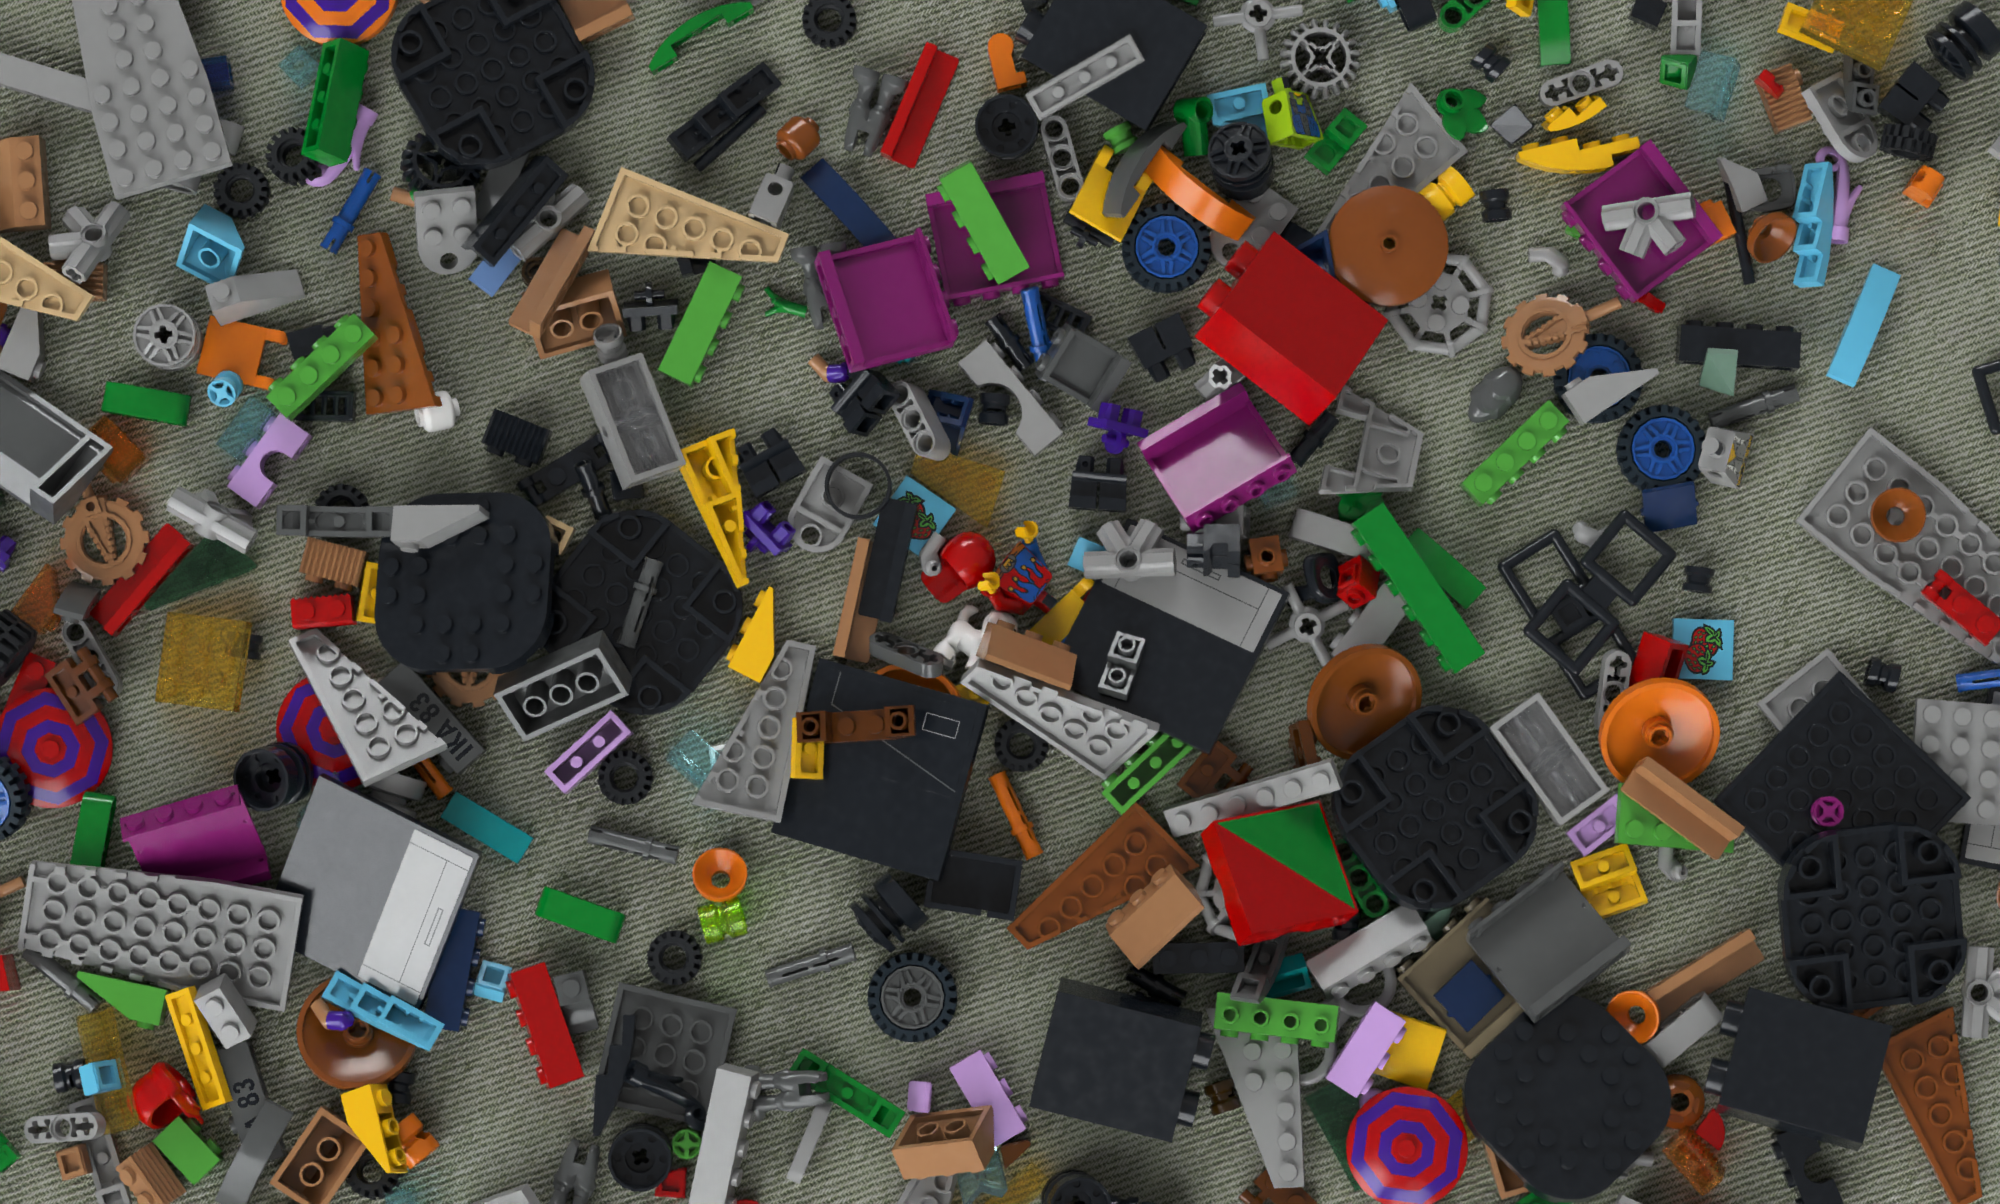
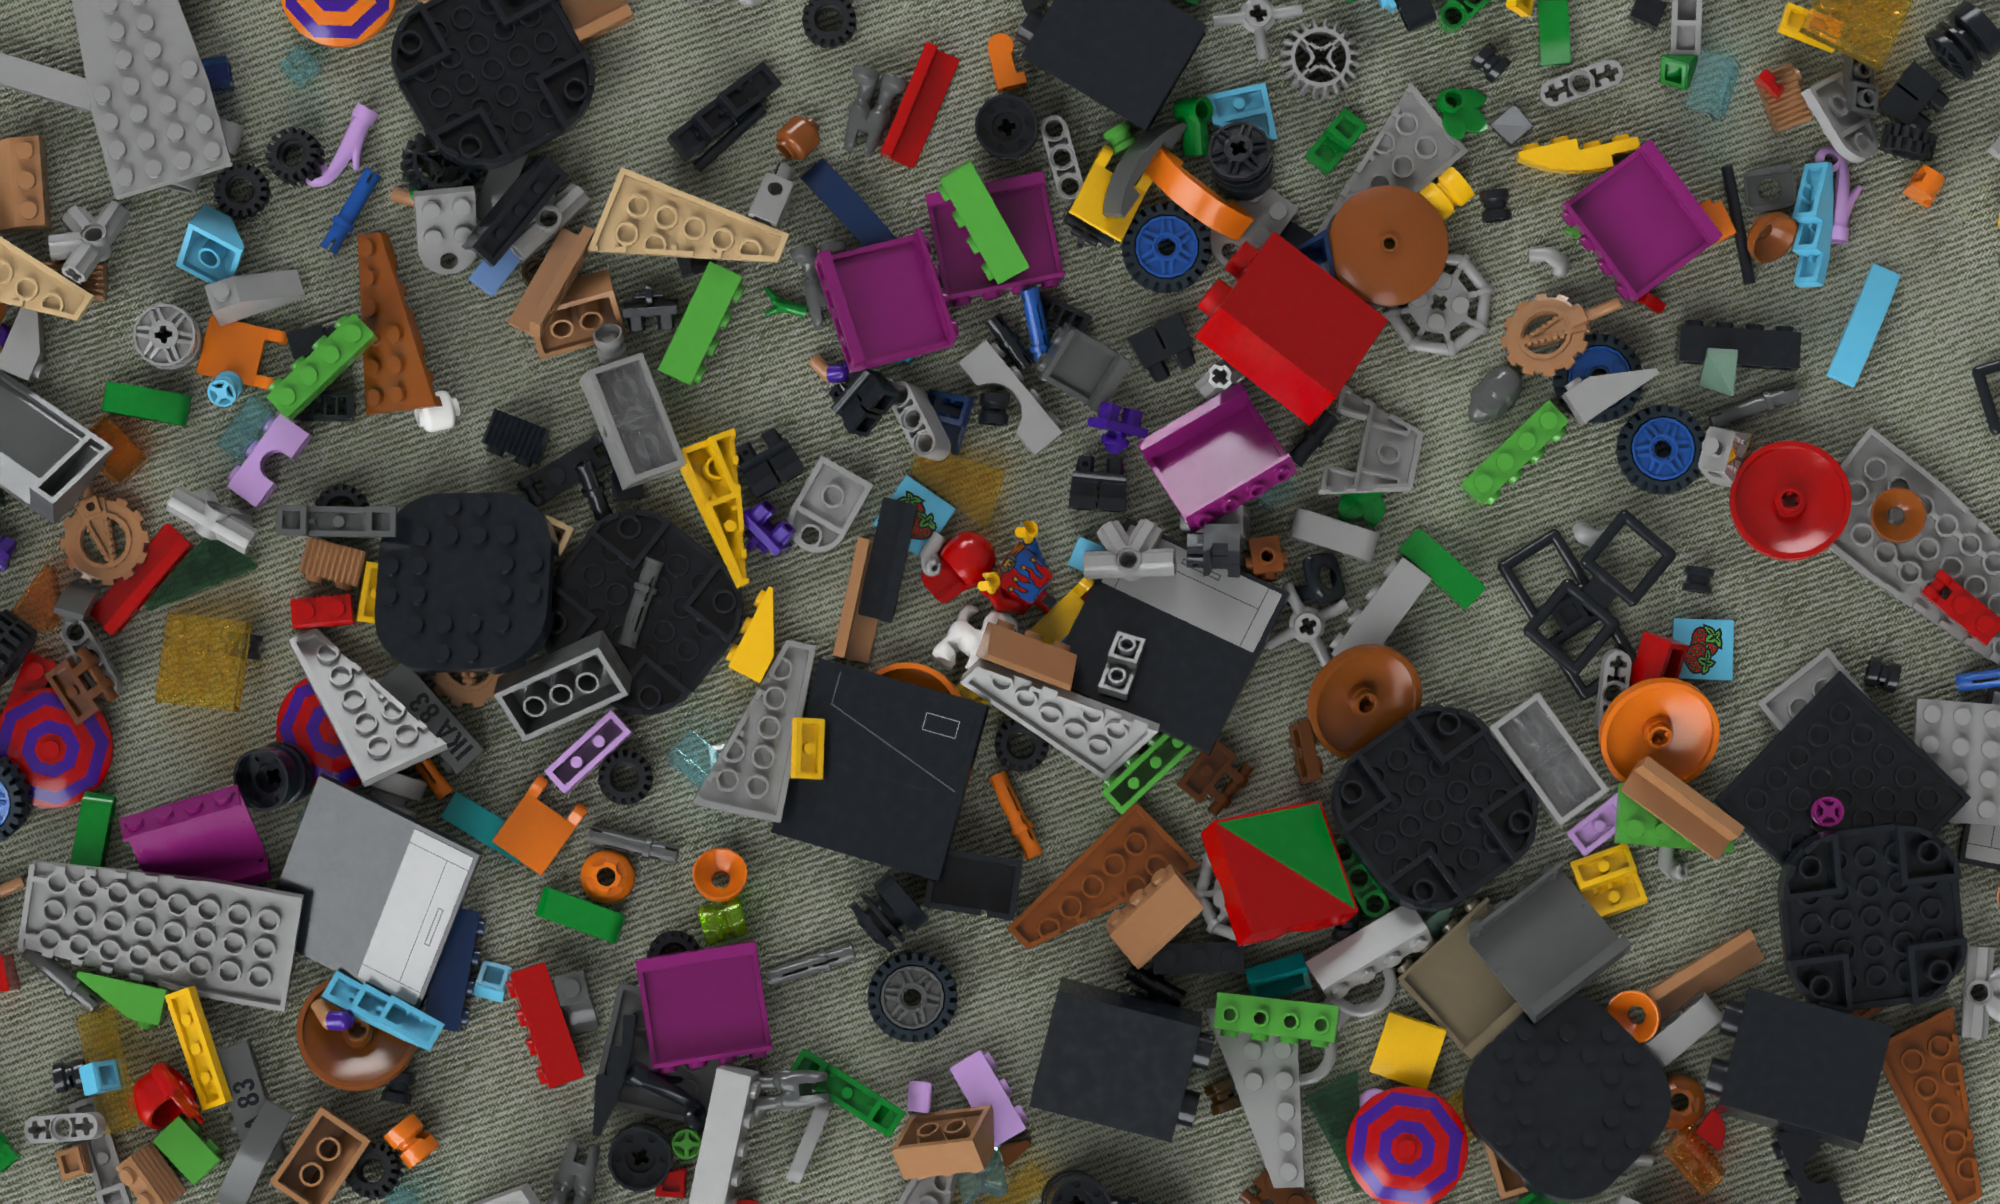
(225, 1011): light grey brick -> none
(335, 102): green brick -> none
(373, 1121): yellow slope -> none
(431, 524): light grey slope -> none
(536, 831): none -> orange flag
(623, 872): none -> orange piece
(704, 1006): none -> magenta panel
(731, 13): green slope -> none
(852, 455): black tyre -> none
(856, 726): reddish brown slope -> none
(906, 654): dark grey beam -> none
(1085, 77): light grey tile -> none
(1253, 797): light grey plate -> none
(1260, 970): dark grey slope -> none
(1290, 117): lime torso -> none
(1357, 582): red window -> none
(1366, 1049): lavender brick -> none
(1417, 589): green brick -> none
(1468, 995): dark blue piece -> none
(1563, 117): yellow slope -> none
(1659, 228): light grey piece -> none
(1669, 506): dark blue piece -> none
(1743, 184): light grey slope -> none
(1790, 500): none -> red dish

